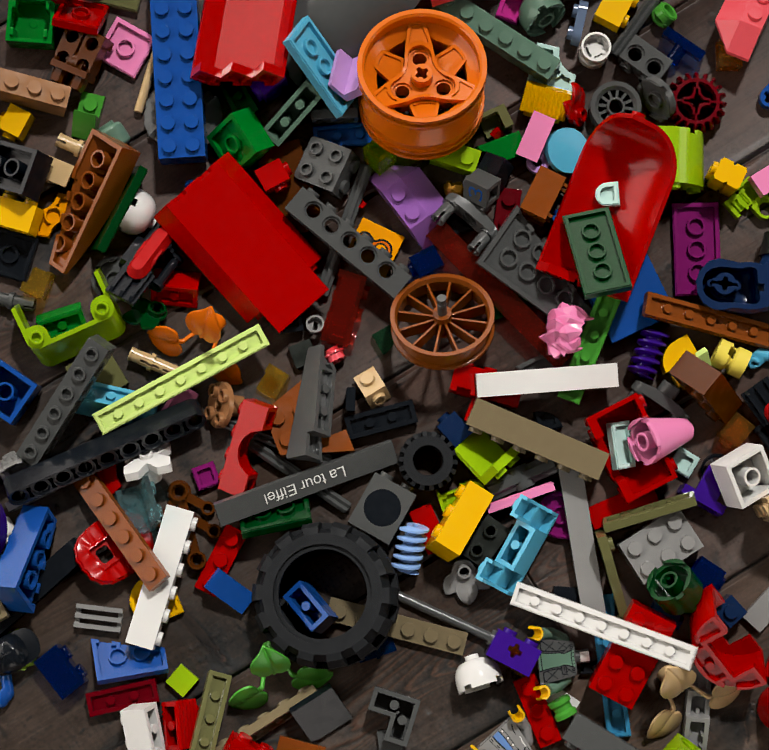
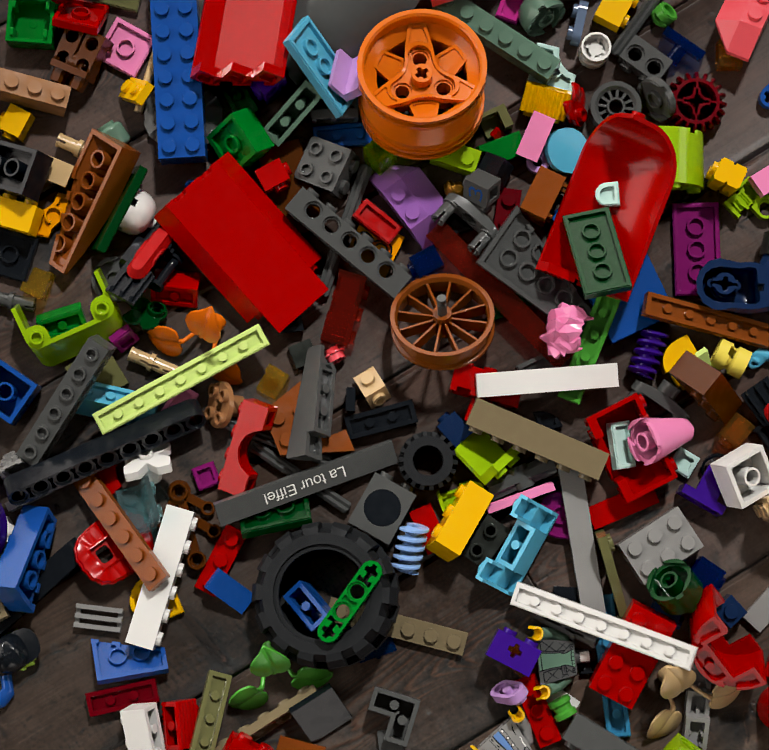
(61, 670): clear blue brick -> none
(87, 115): bright green slope -> none
(124, 338): none -> magenta tile
(135, 91): none -> yellow plate
(182, 680): lime tile -> none
(310, 324): light grey hinge -> none
(347, 599): none -> green beam
(376, 222): none -> red tile
(384, 339): clear green tile -> none
(446, 617): dark grey bar -> none
(463, 584): light grey plate -> none
(477, 674): white cylinder -> none
(509, 692): none -> lavender plate
(572, 632): none -> dark grey pin
(649, 511): olive tile -> none

